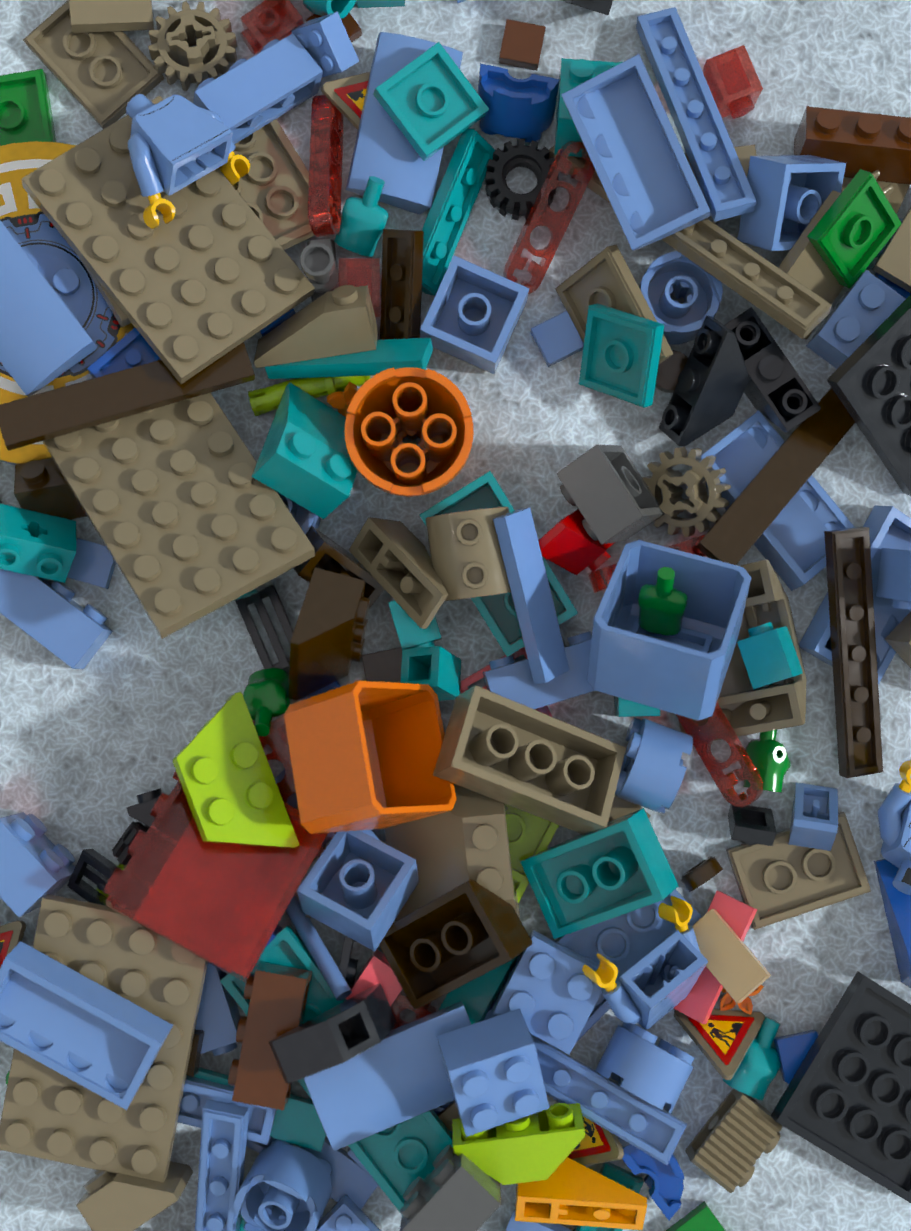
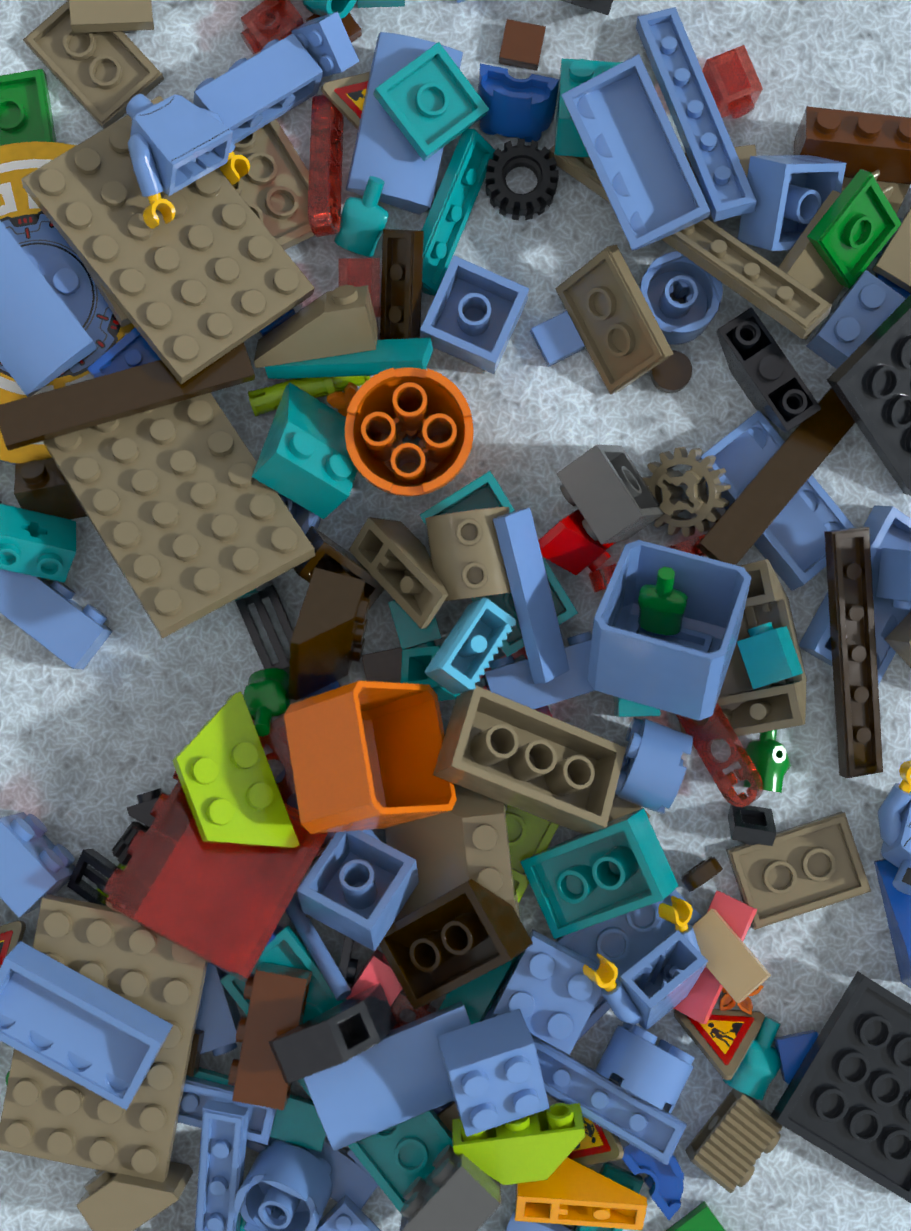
(92, 564): medium blue tile -> none
(209, 35): dark tan gear -> none
(320, 265): dark grey bar -> none
(470, 646): none -> medium azure brick
(543, 215): clear red beam -> none
(621, 354): teal tile -> none
(707, 386): black slope -> none
(814, 817): medium blue slope -> none

